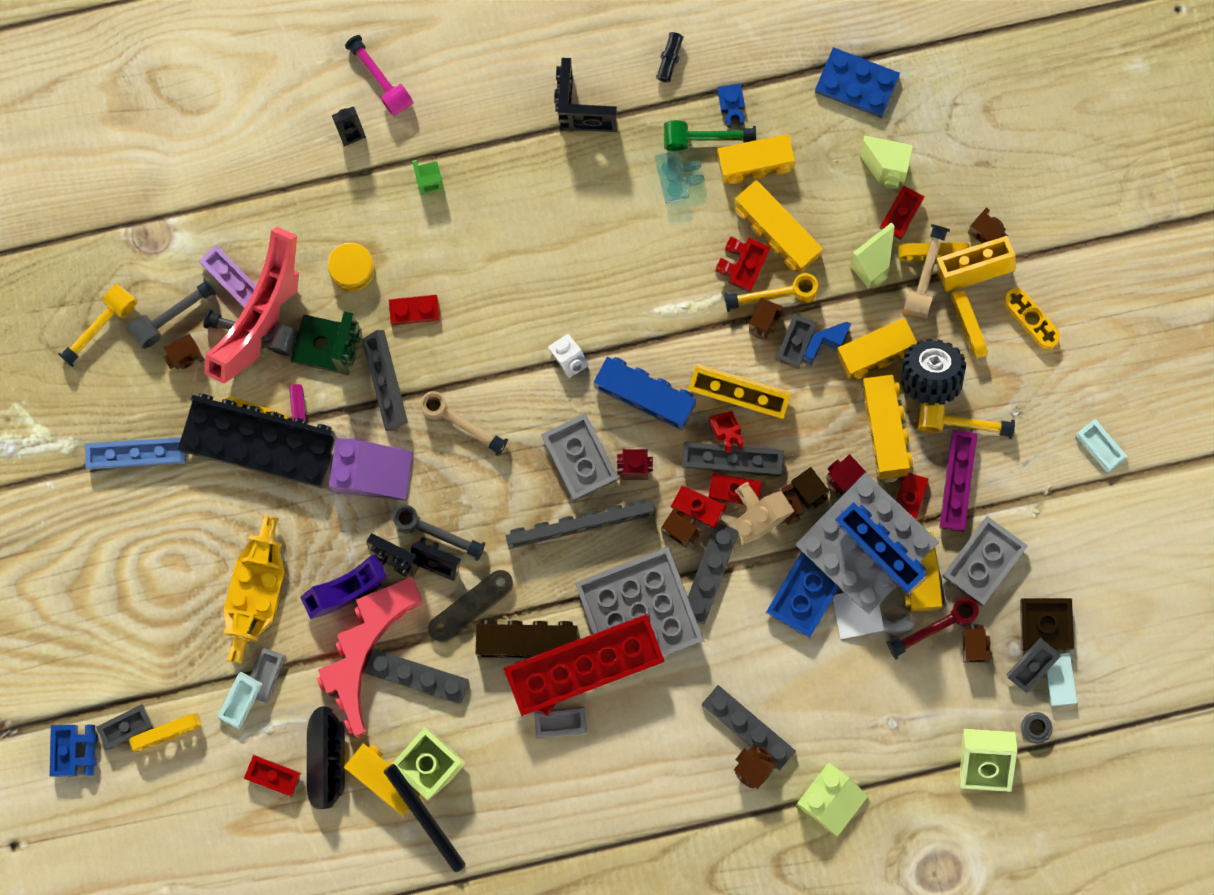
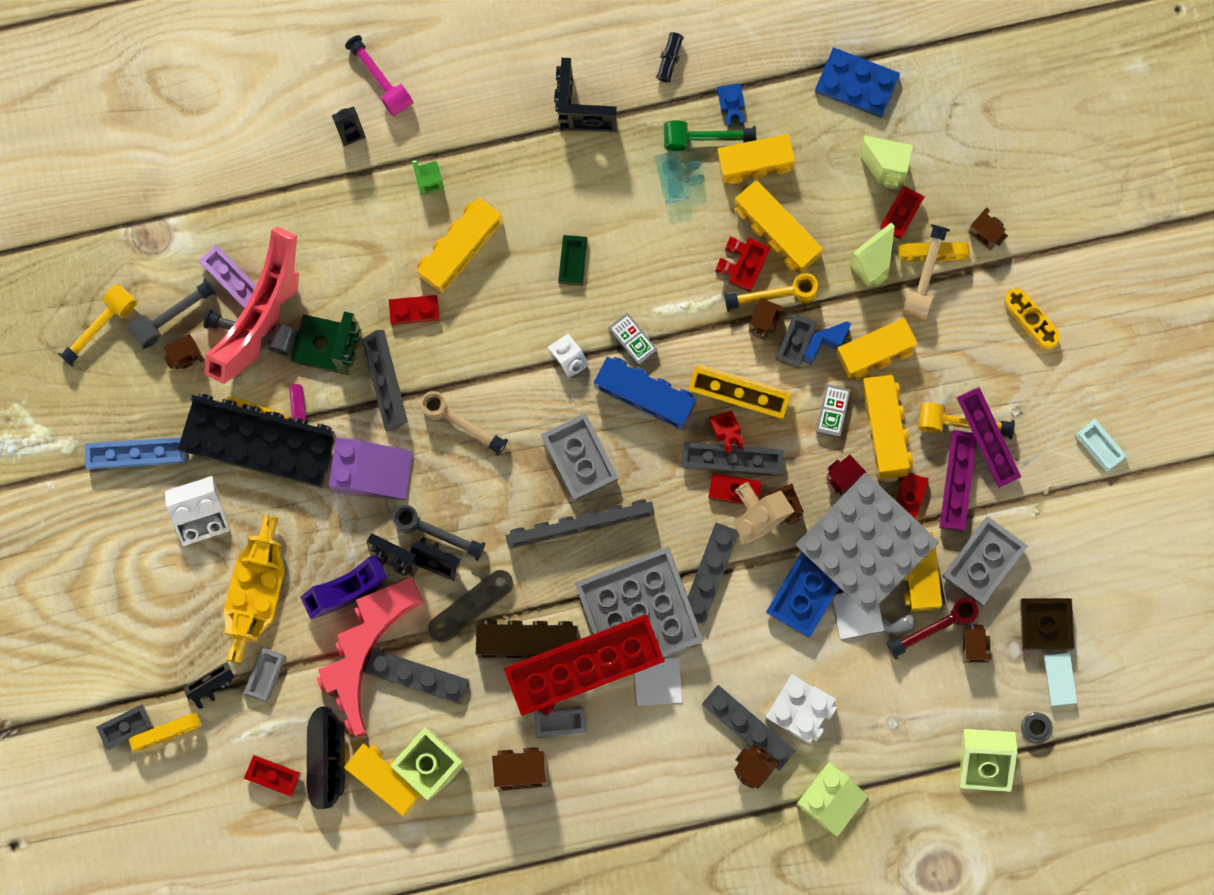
(64, 750): blue plate -> none
(197, 511): none -> white slope
(216, 678): none -> black plate
(239, 700): light aqua tile -> none
(351, 266): yellow head -> none
(424, 818): black axle -> none
(459, 245): none -> yellow brick
(520, 769): none -> reddish brown brick
(572, 260): none -> dark green tile
(633, 339): none -> tile
(634, 464): dark red brick -> none
(659, 684): none -> white sticker
(681, 528): reddish brown brick -> none
(698, 506): red plate -> none
(801, 709): none -> white plate
(810, 489): dark brown brick -> none
(833, 411): none -> tile
(881, 549): blue brick -> none
(933, 372): black wheel -> none
(969, 324): yellow beam -> none
(976, 264): yellow brick -> none
(988, 437): none -> magenta plate
(1033, 665): dark grey plate -> none

